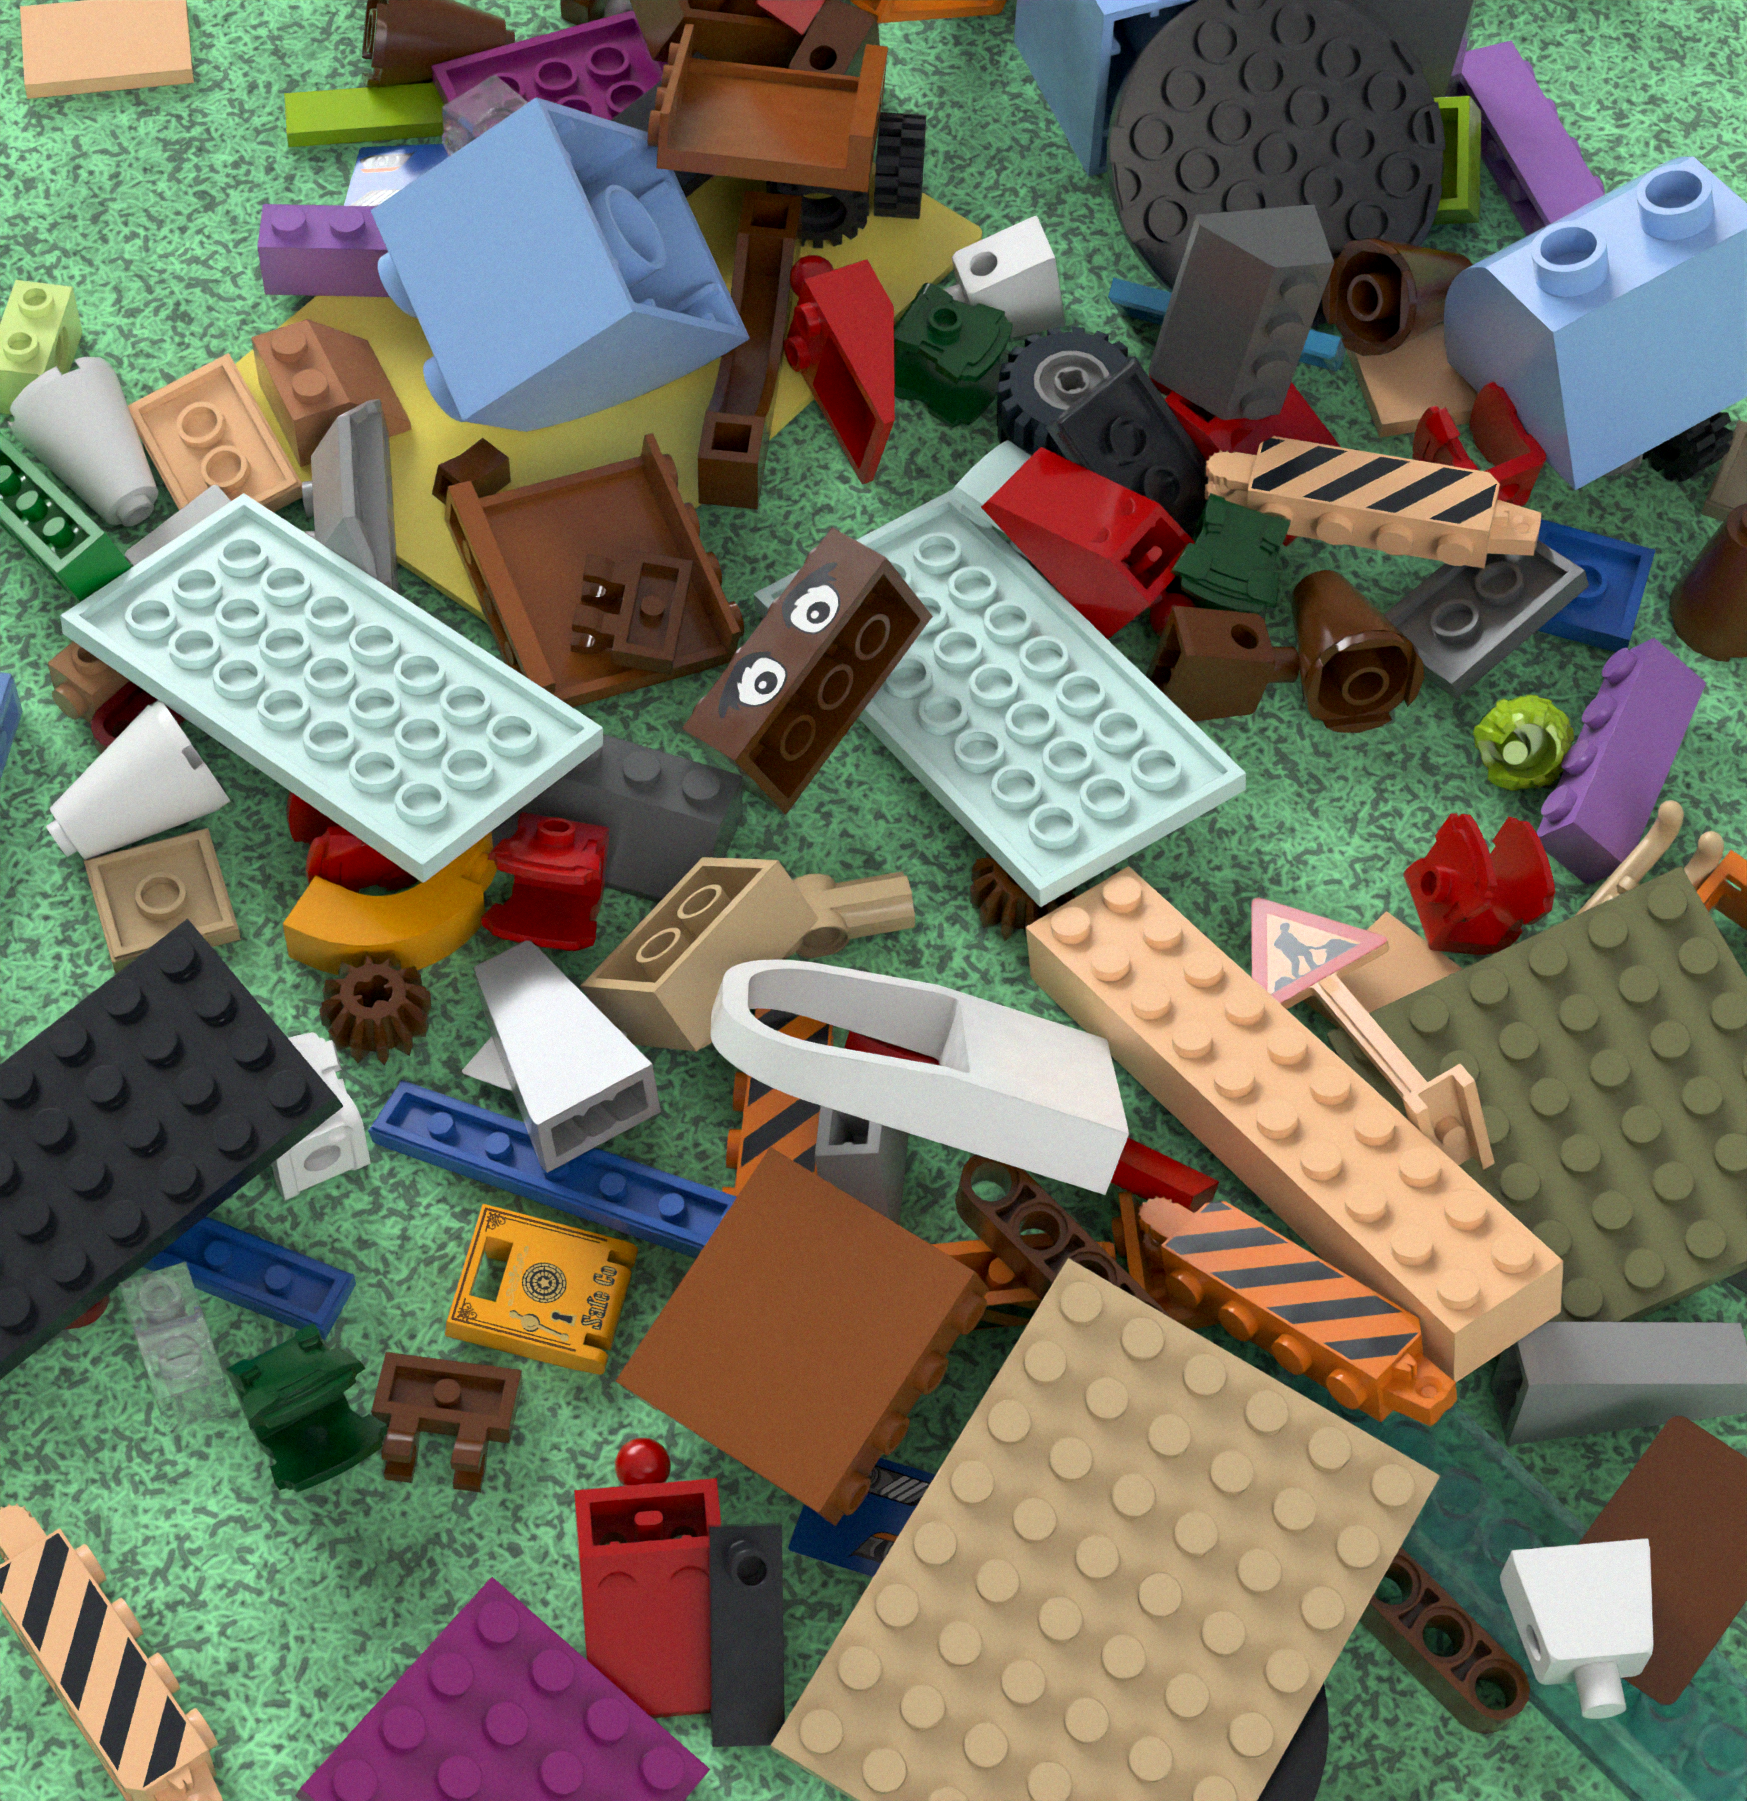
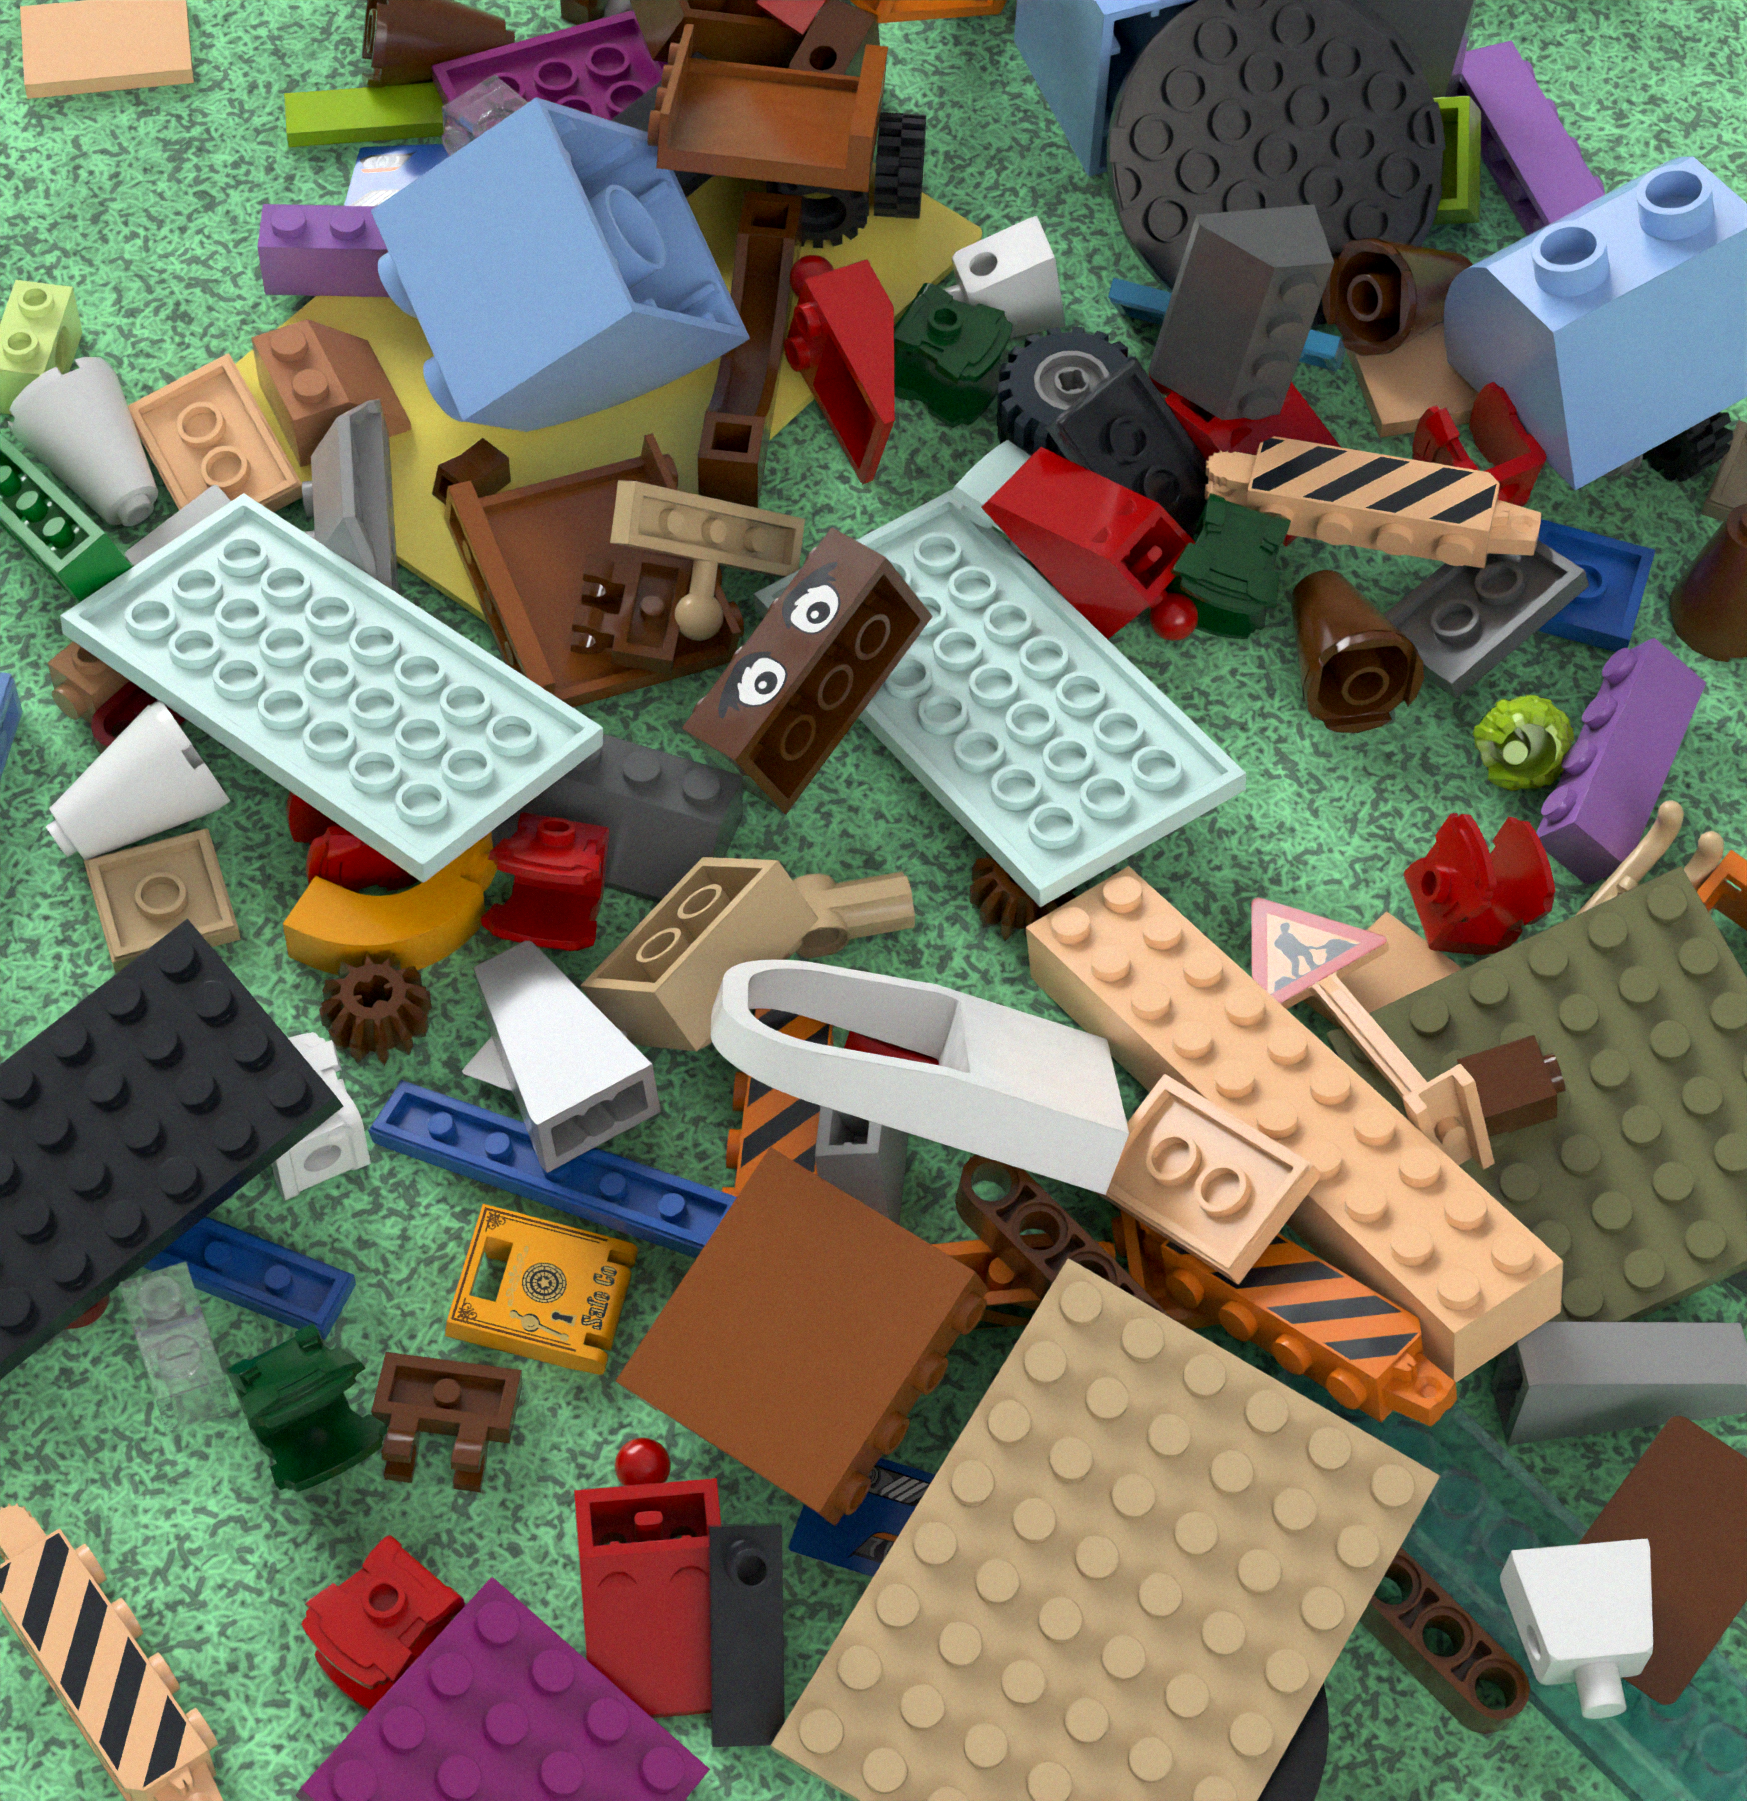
(378, 1622): none -> red piece
(711, 535): none -> tan plate
(1207, 1179): none -> light nougat tile
(1218, 662): reddish brown torso -> none
(1515, 1085): none -> reddish brown brick

